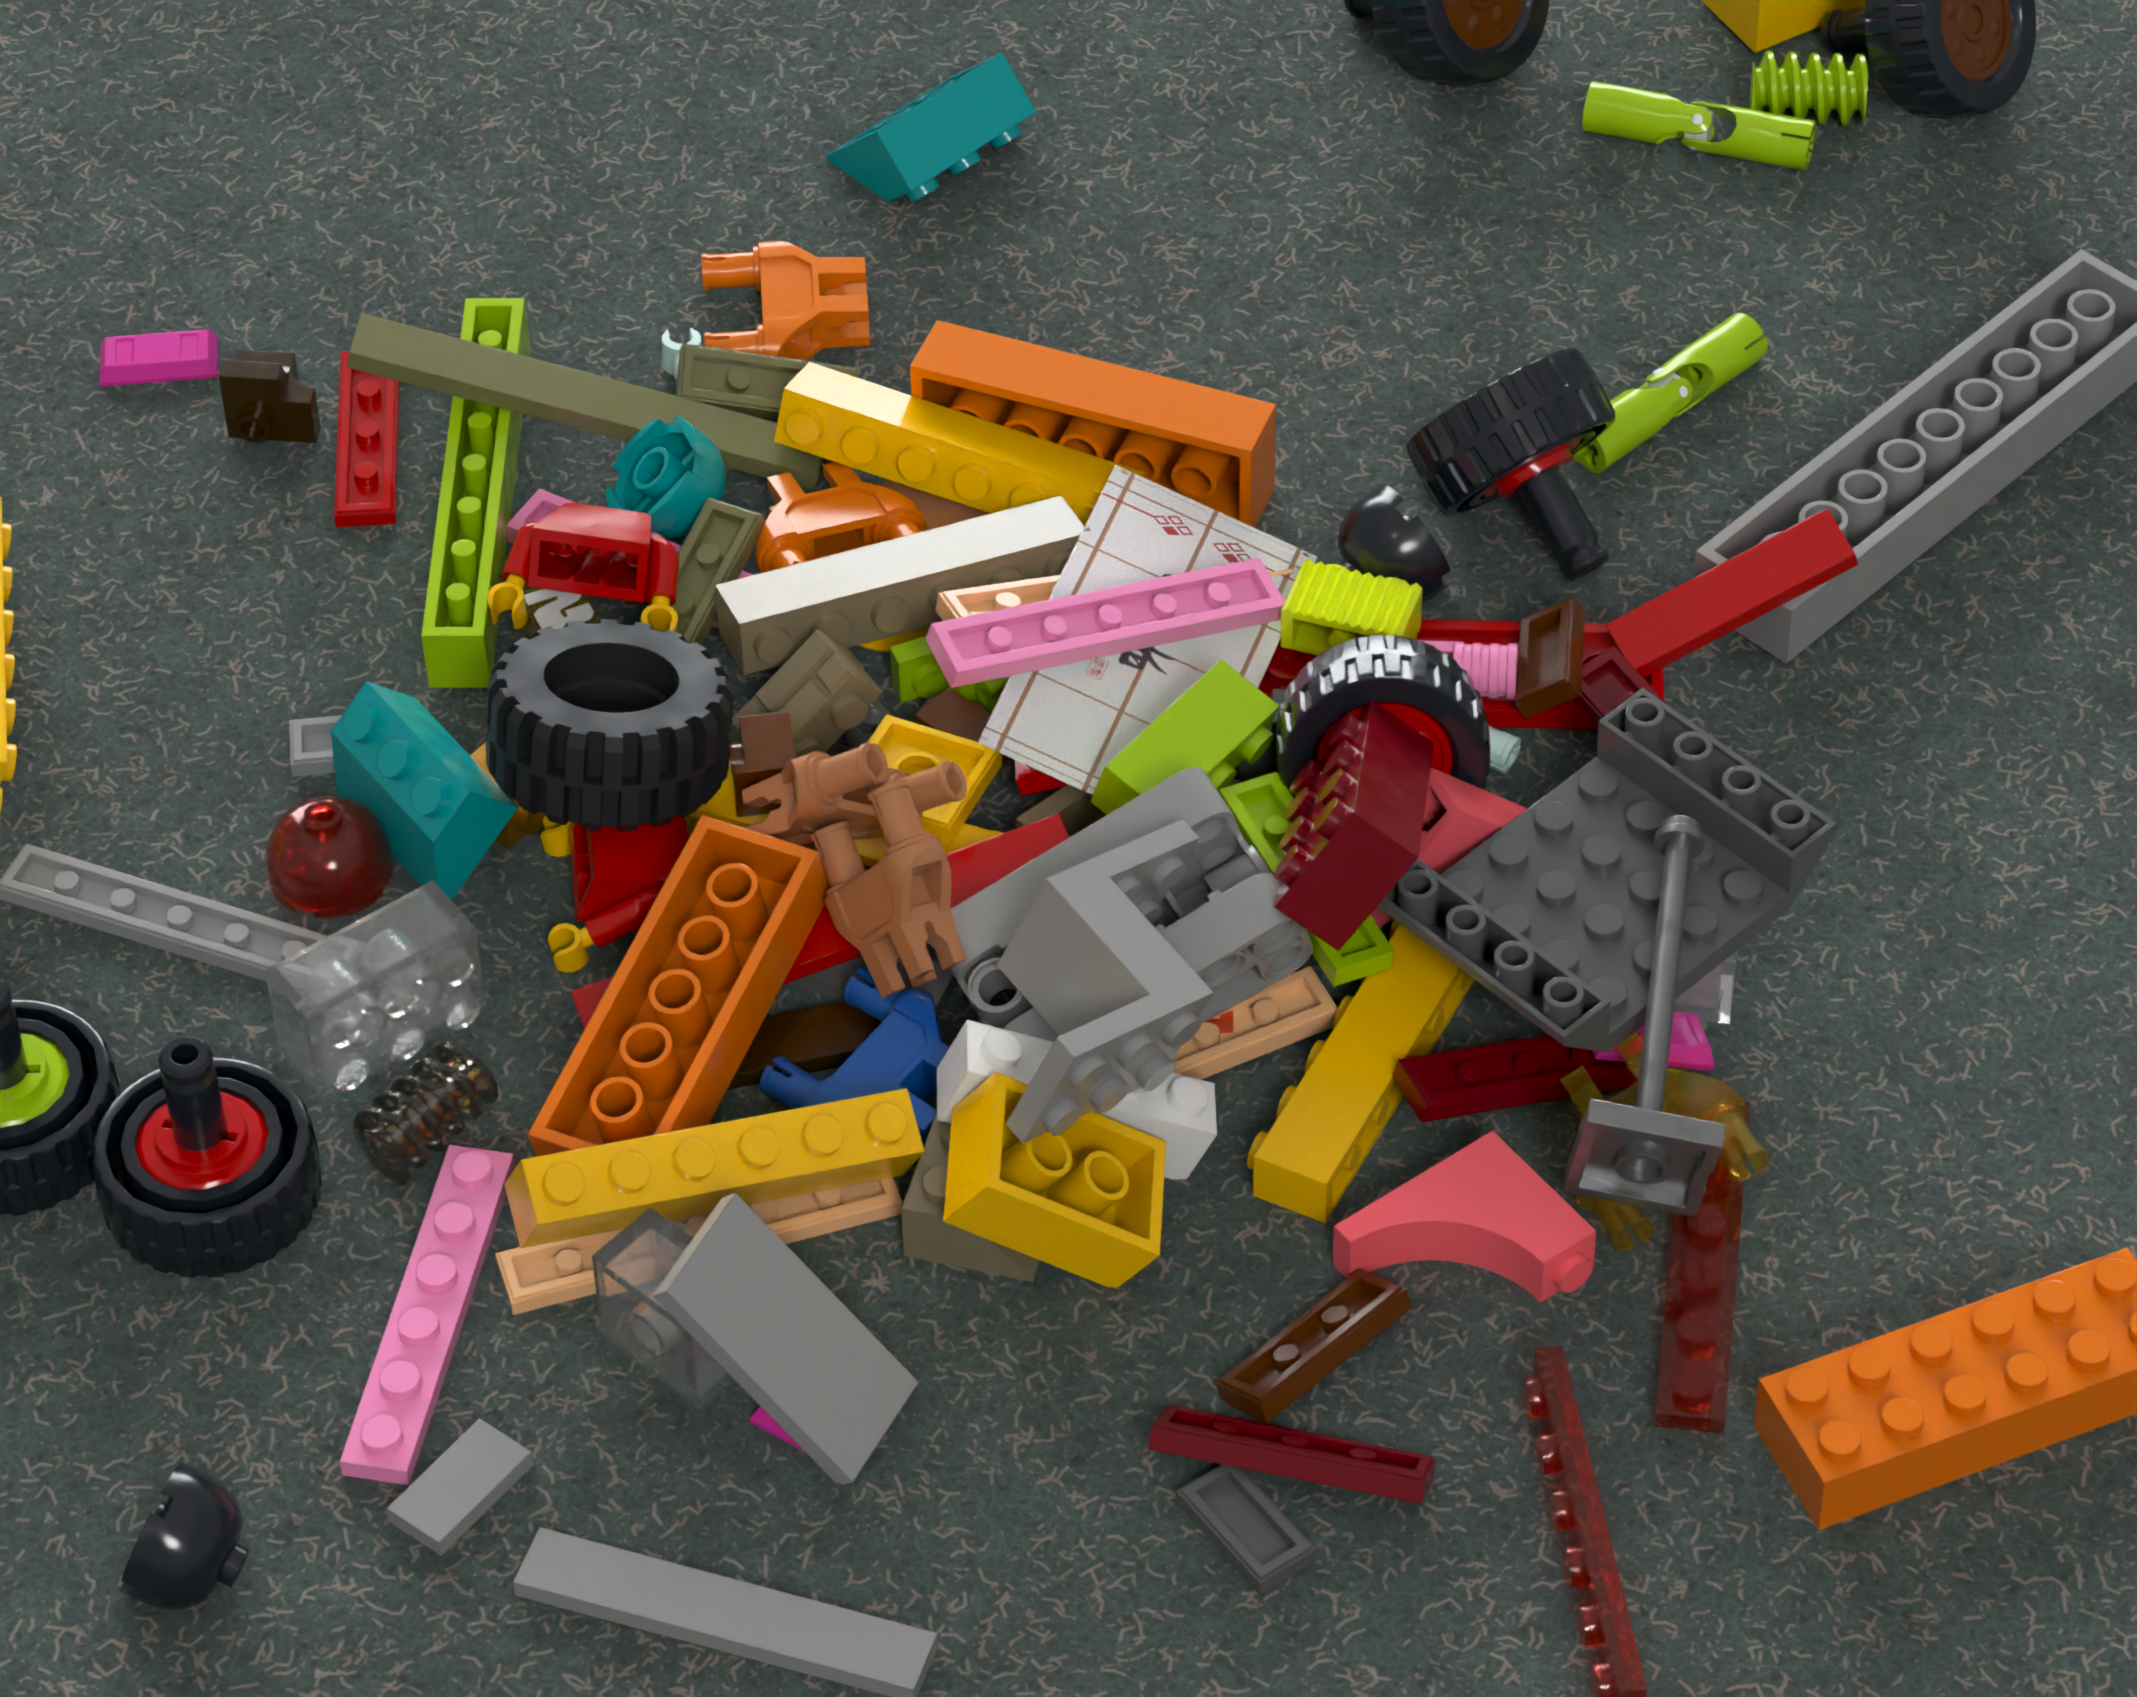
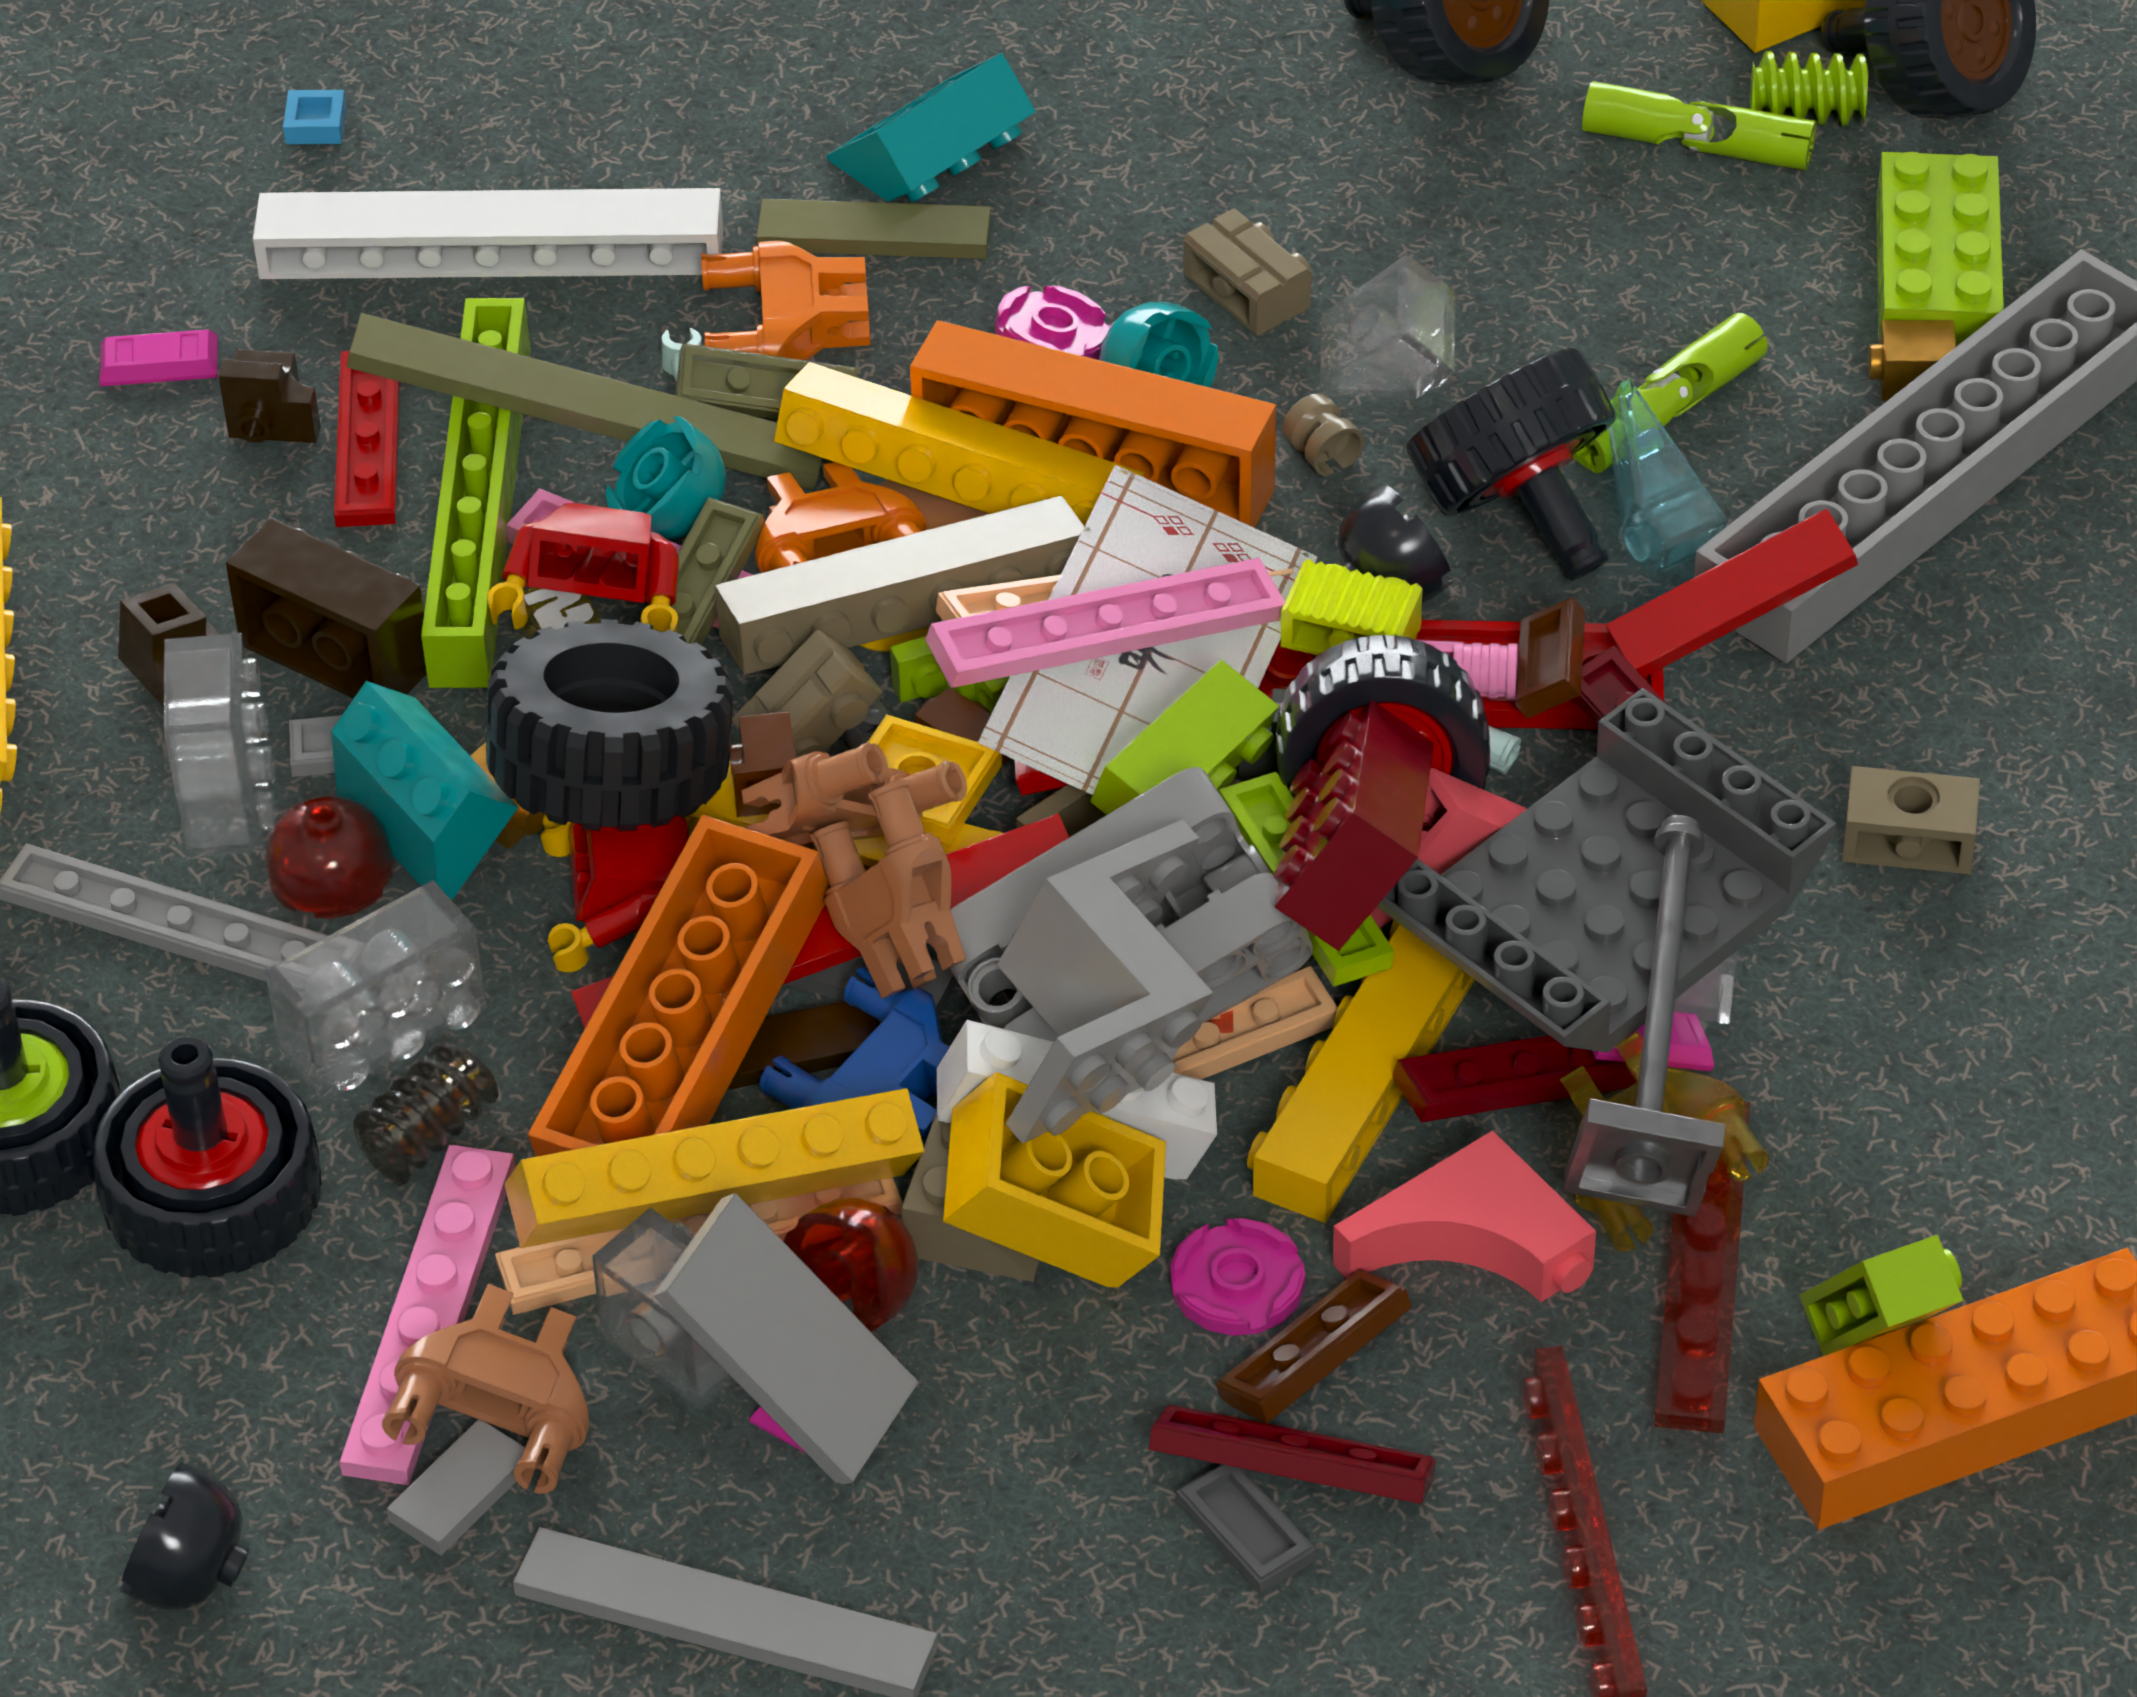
(146, 624): none -> dark brown brick
(216, 745): none -> clear brick
(314, 117): none -> dark azure plate
(326, 611): none -> dark brown brick
(486, 233): none -> white brick
(498, 1381): none -> nougat connector
(859, 1254): none -> clear red cylinder
(877, 228): none -> olive tile
(1053, 320): none -> dark pink tile
(1164, 342): none -> teal cylinder
(1238, 1296): none -> dark pink tile
(1247, 271): none -> dark tan brick
(1319, 431): none -> dark tan wheel
(1390, 336): none -> clear slope
(1659, 496): none -> clear light blue slope
(1883, 1294): none -> lime brick
(1907, 351): none -> pearl gold brick
(1911, 820): none -> dark tan brick
(1939, 239): none -> lime brick

